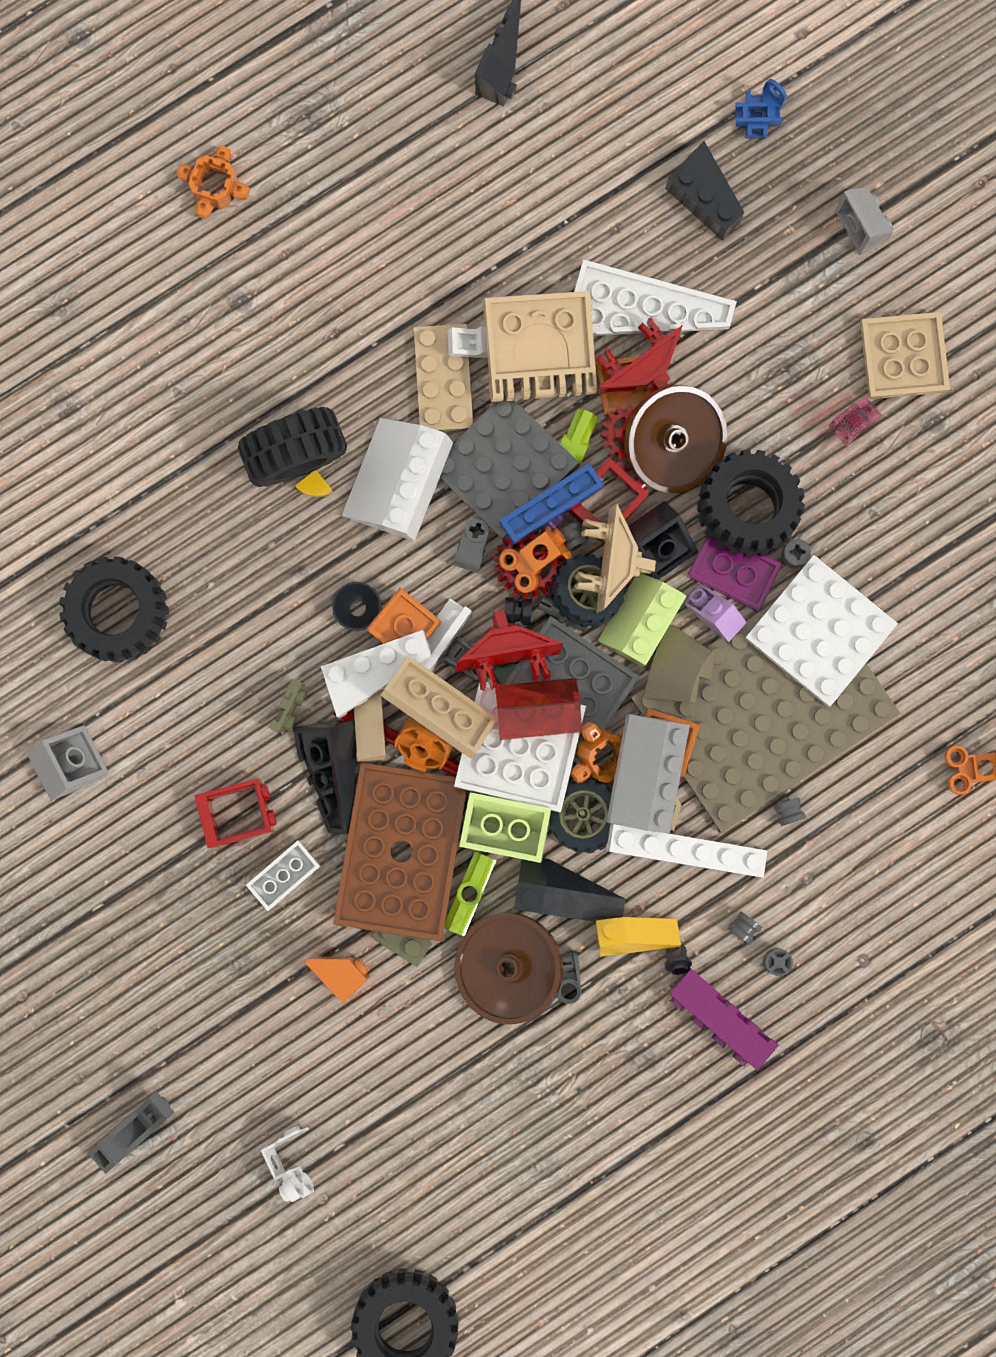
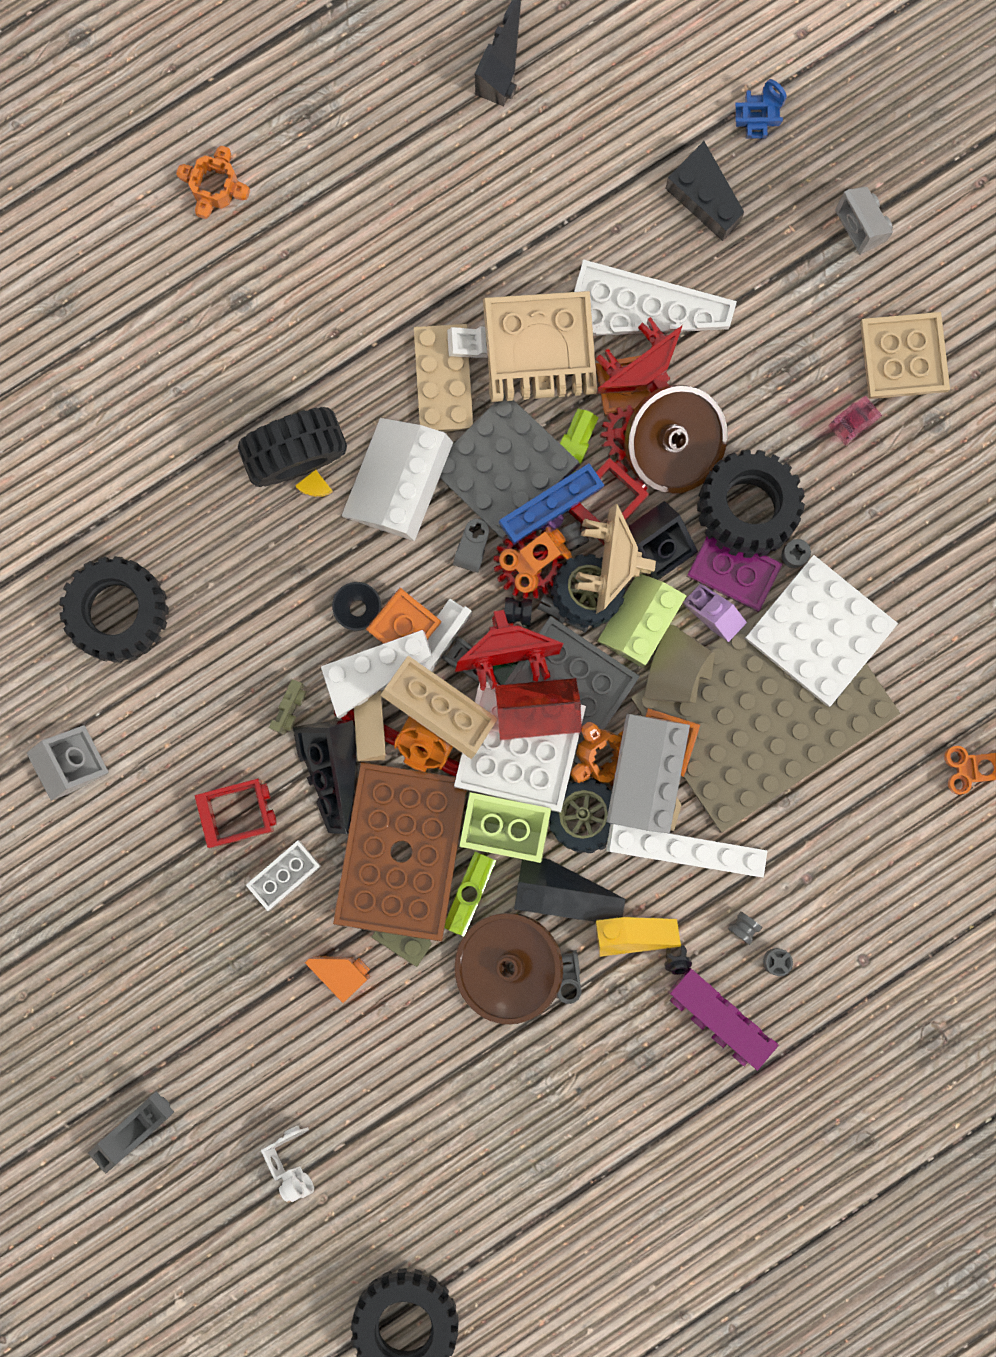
(790, 811): dark grey wheel -> none

